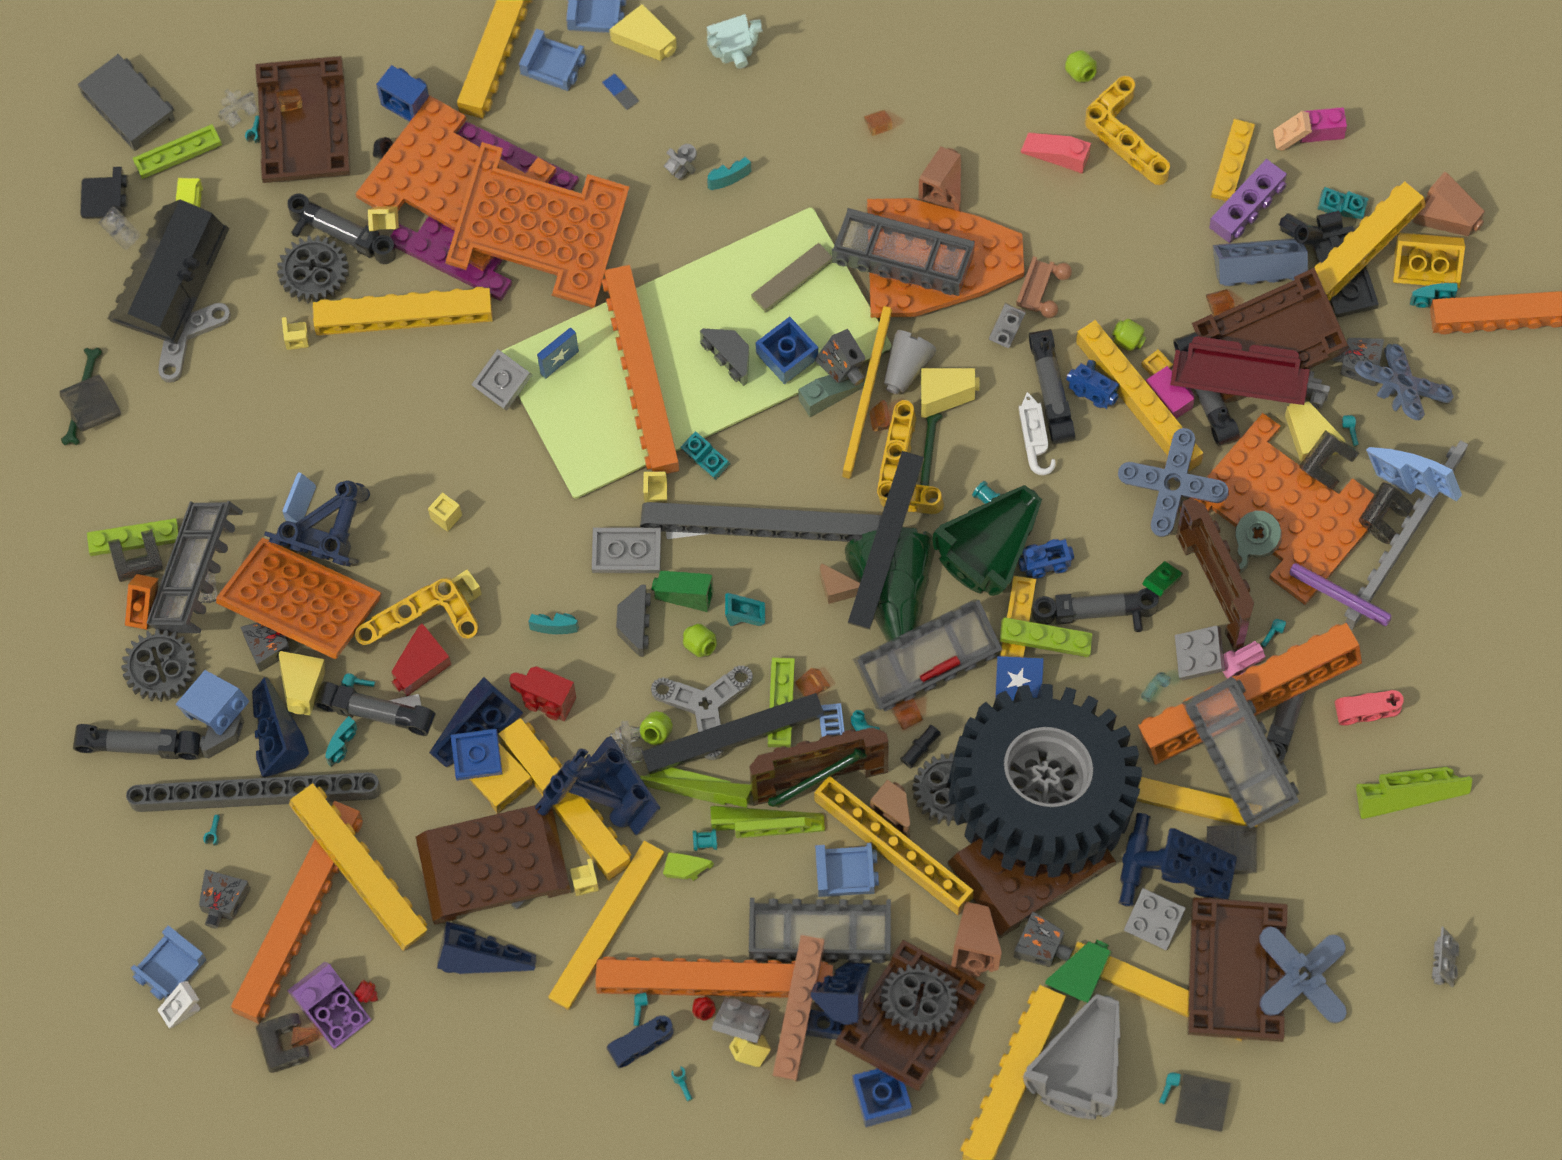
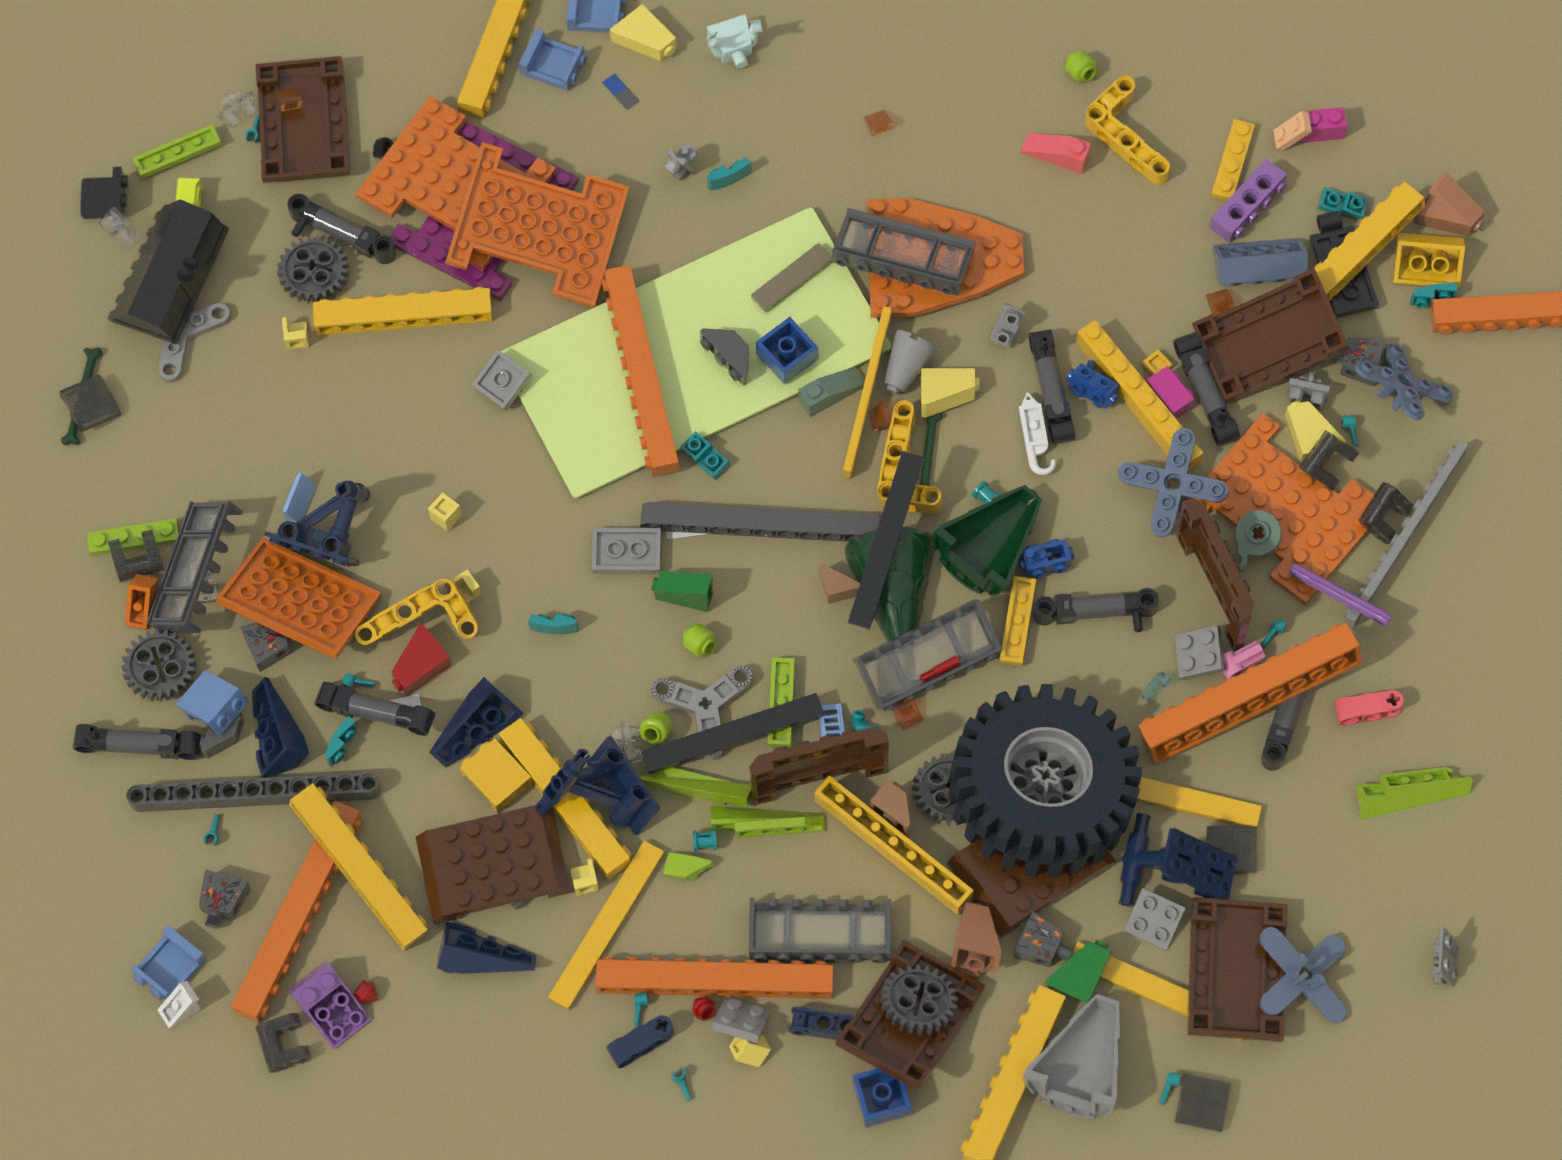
(125, 100): dark grey panel -> none
(301, 680): light yellow slope -> none
(304, 1036): clear orange slope -> none
(383, 218): light yellow panel -> none
(402, 92): blue brick -> none
(476, 754): blue tile -> none
(545, 692): red hinge -> none
(558, 352): tile -> none
(633, 620): dark grey slope -> none
(655, 487): light yellow panel -> none
(744, 610): teal slope -> none
(778, 800): dark green piece -> none
(798, 1008): nougat arch -> none
(812, 682): clear orange slope -> none
(842, 358): dark grey torso -> none
(843, 993): dark blue wedge -> none
(846, 870): medium blue panel -> none
(920, 746): black pin -> none
(942, 180): nougat slope -> none
(1018, 672): blue tile -> none
(1036, 284): nougat gear -> none
(1045, 637): lime plate -> none
(1128, 335): lime head -> none
(1162, 578): green plate -> none
(1241, 751): clear window -> none
(1255, 373): dark red slope -> none
(1300, 230): black piece -> none
(1414, 472): light blue slope -> none

